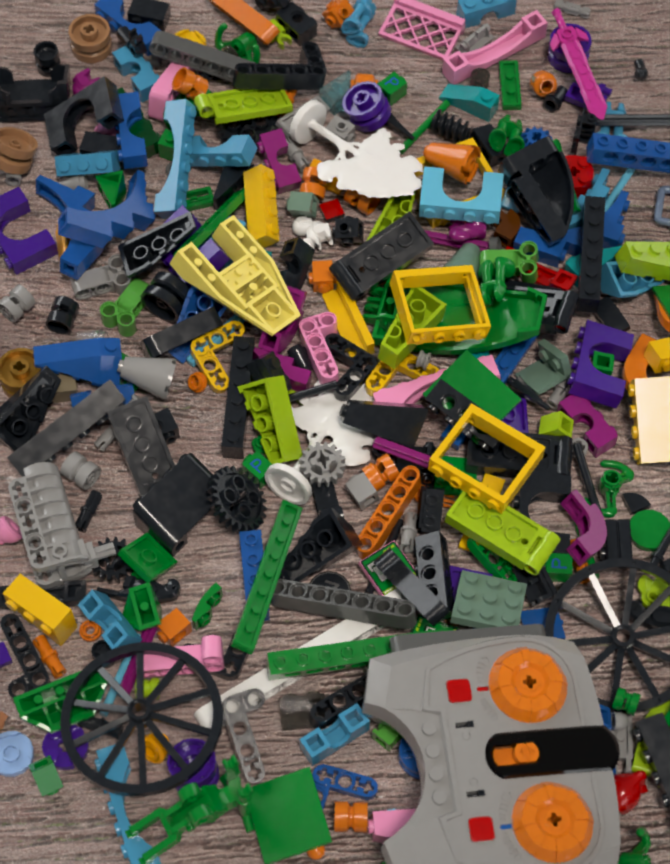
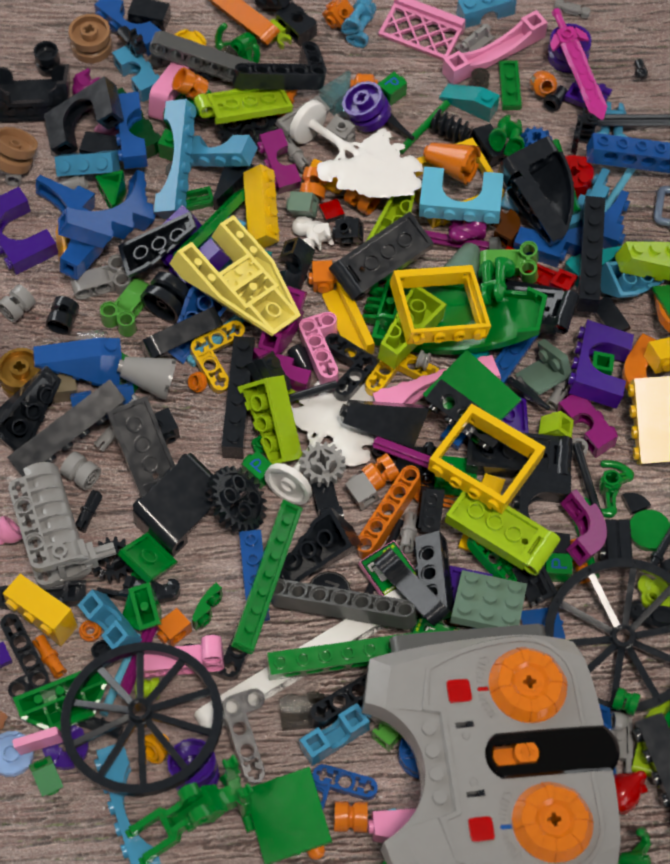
(37, 740): none -> bright pink tile

